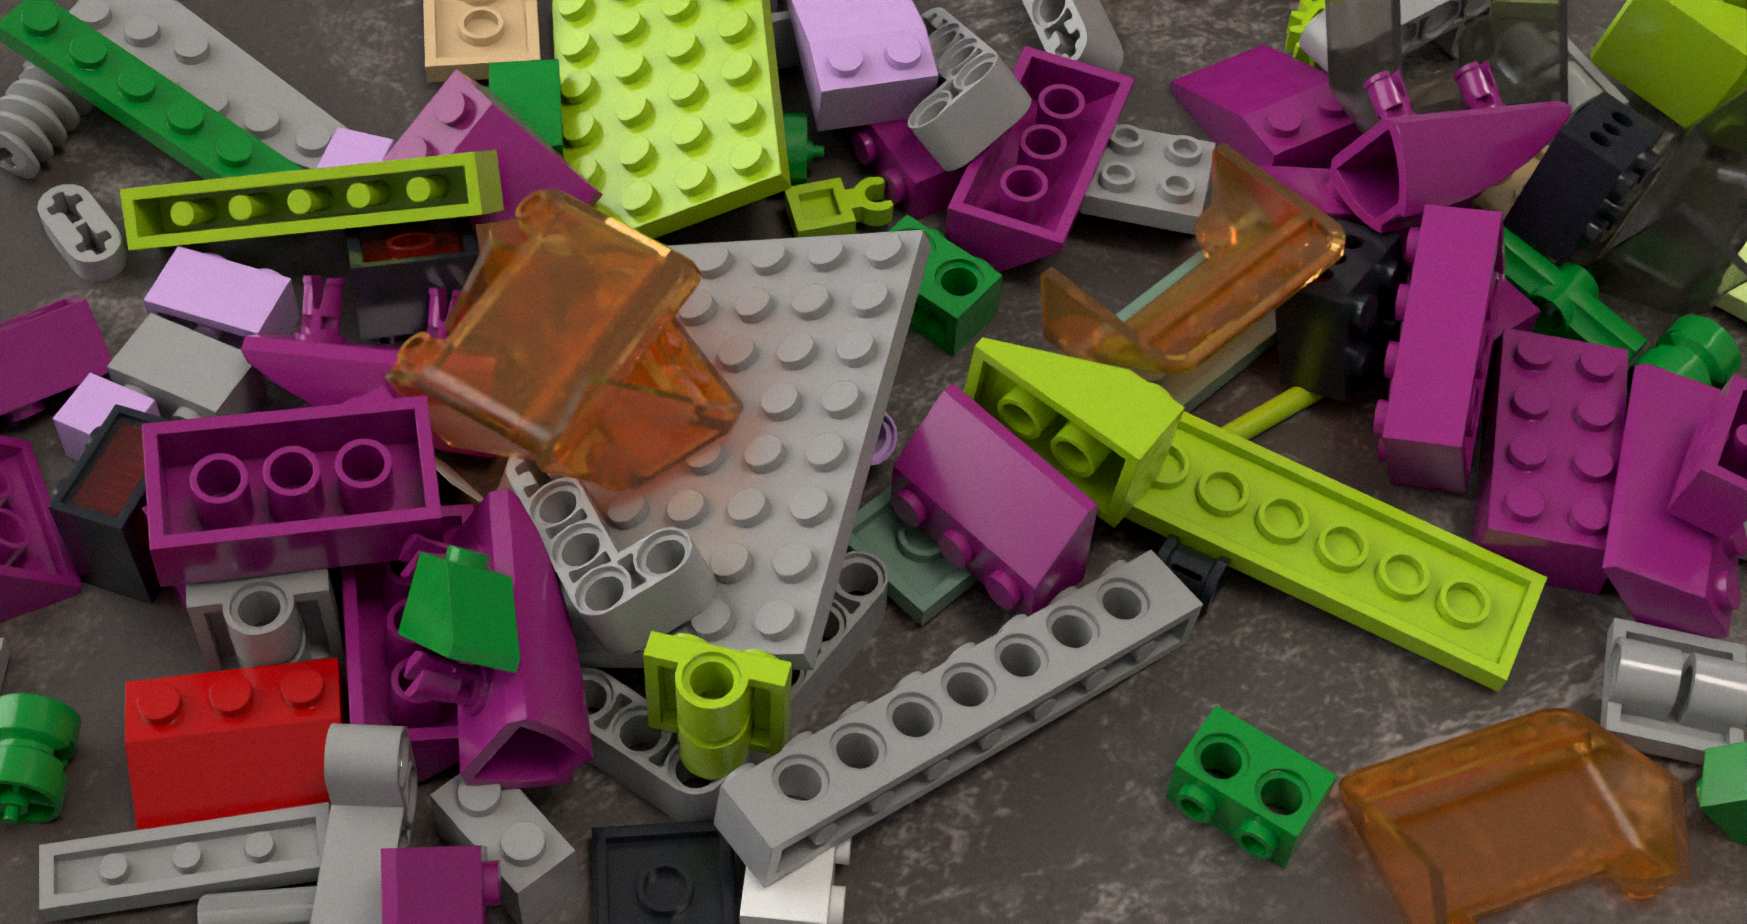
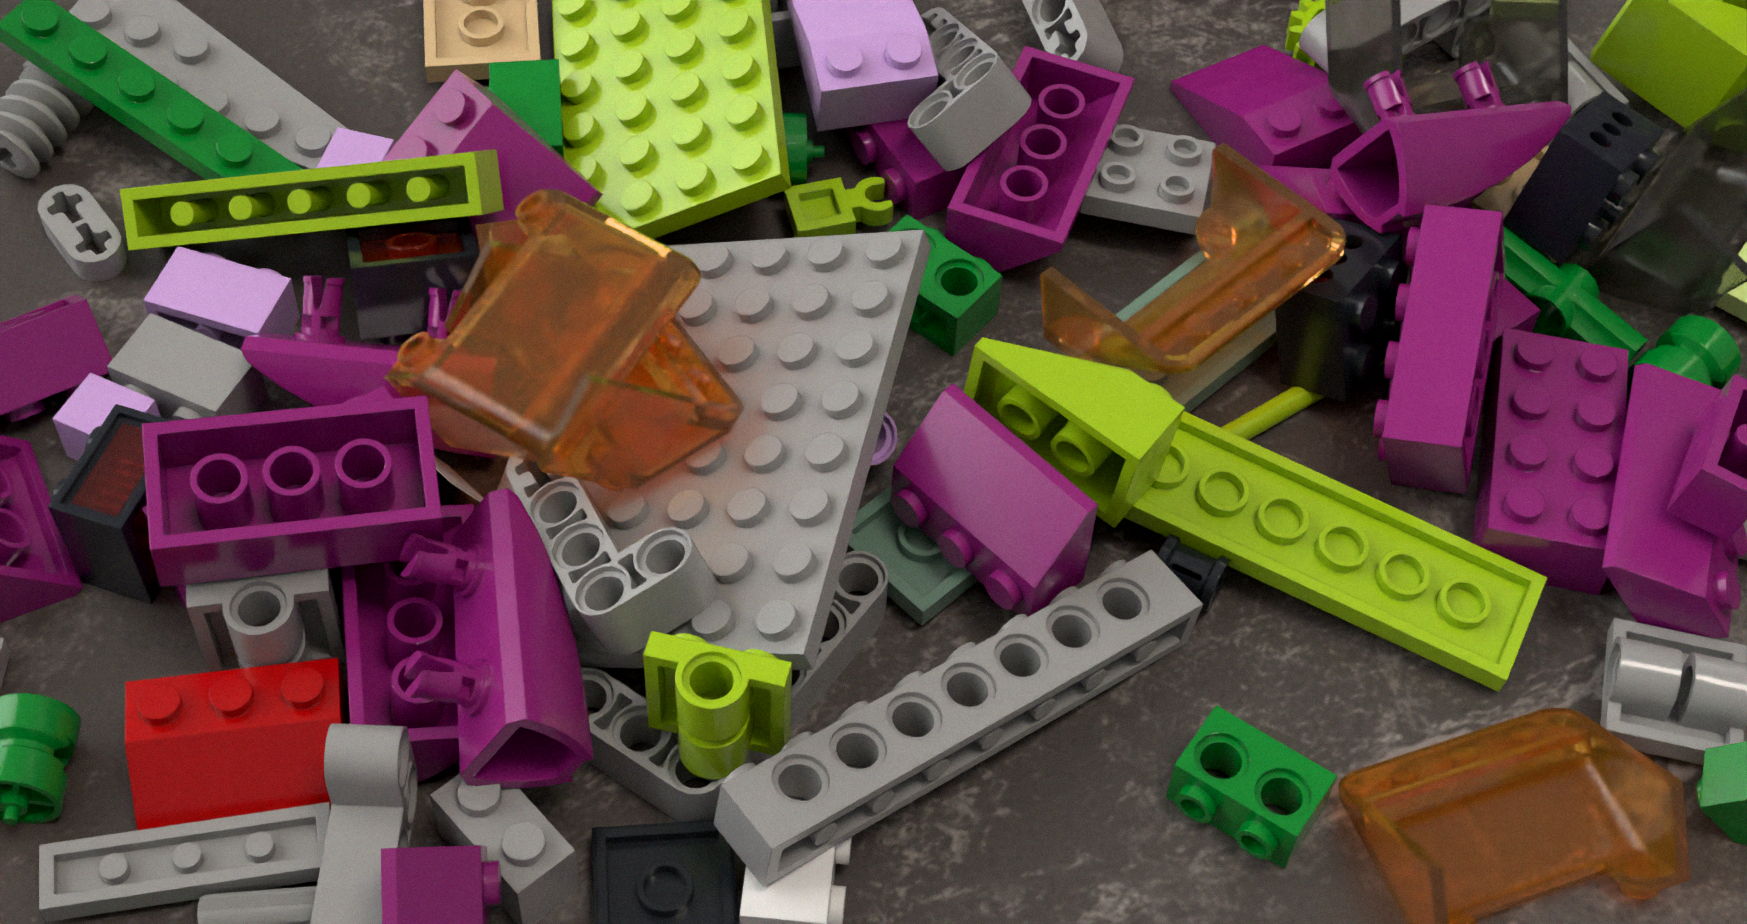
(463, 609): green slope -> none

